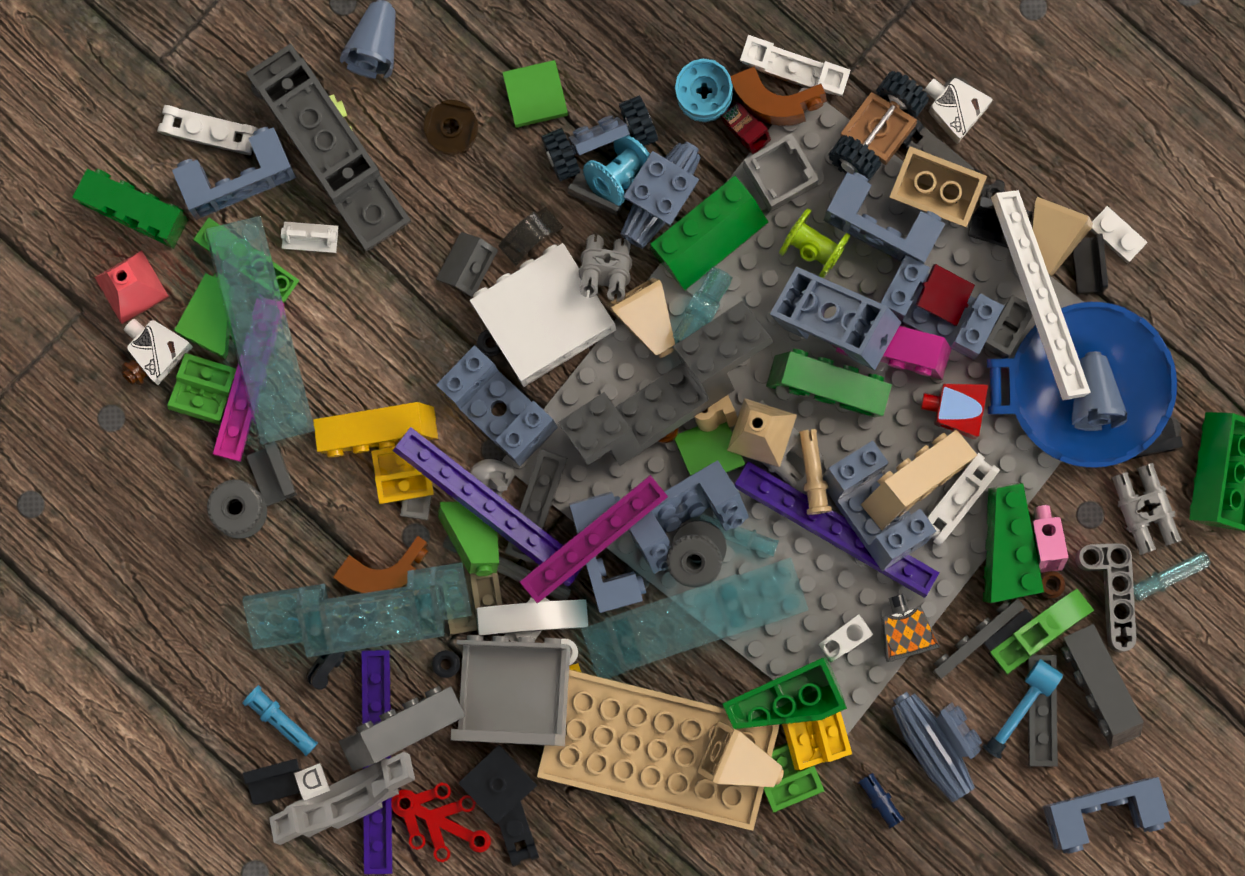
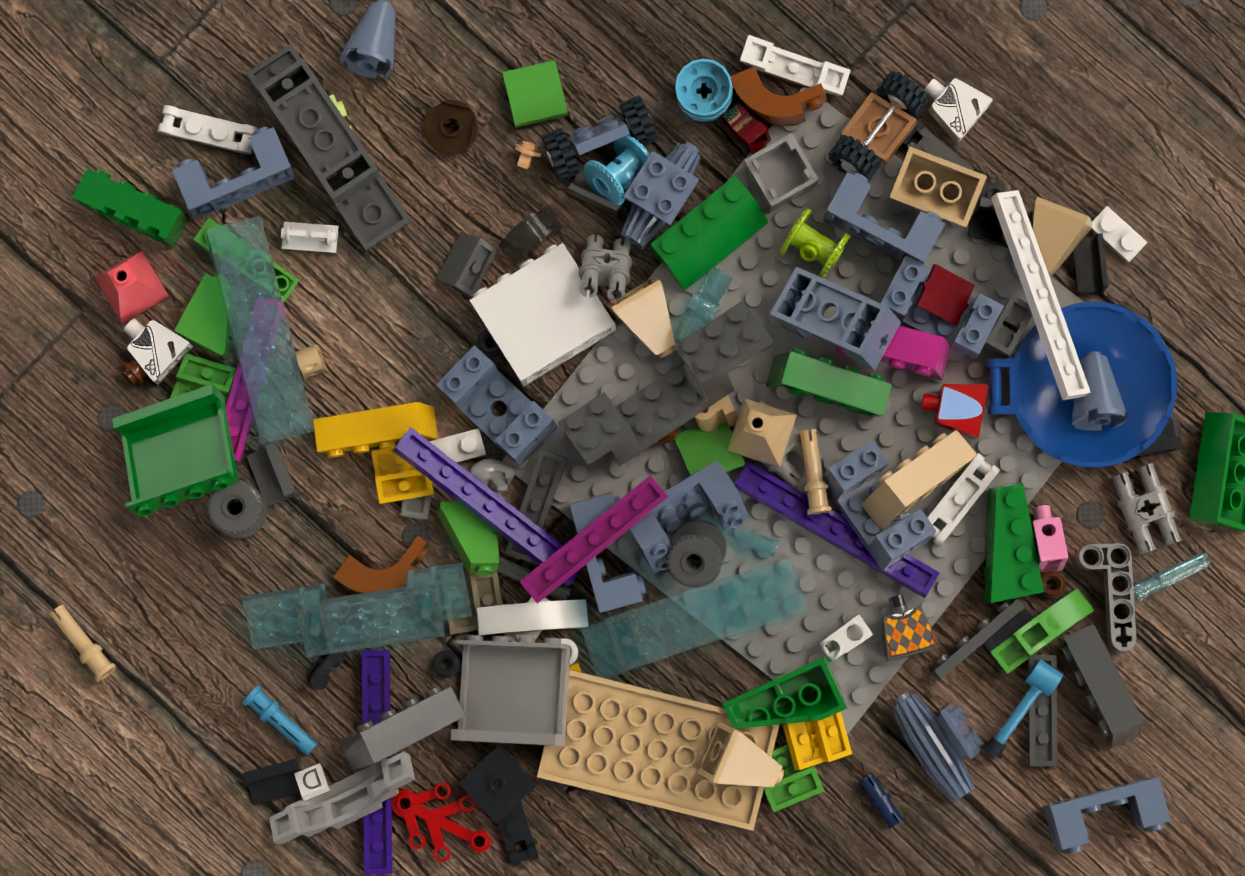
(90, 652): none -> tan pin
(177, 450): none -> green panel
(311, 361): none -> tan leg
(462, 446): none -> white plate
(527, 151): none -> light nougat plate

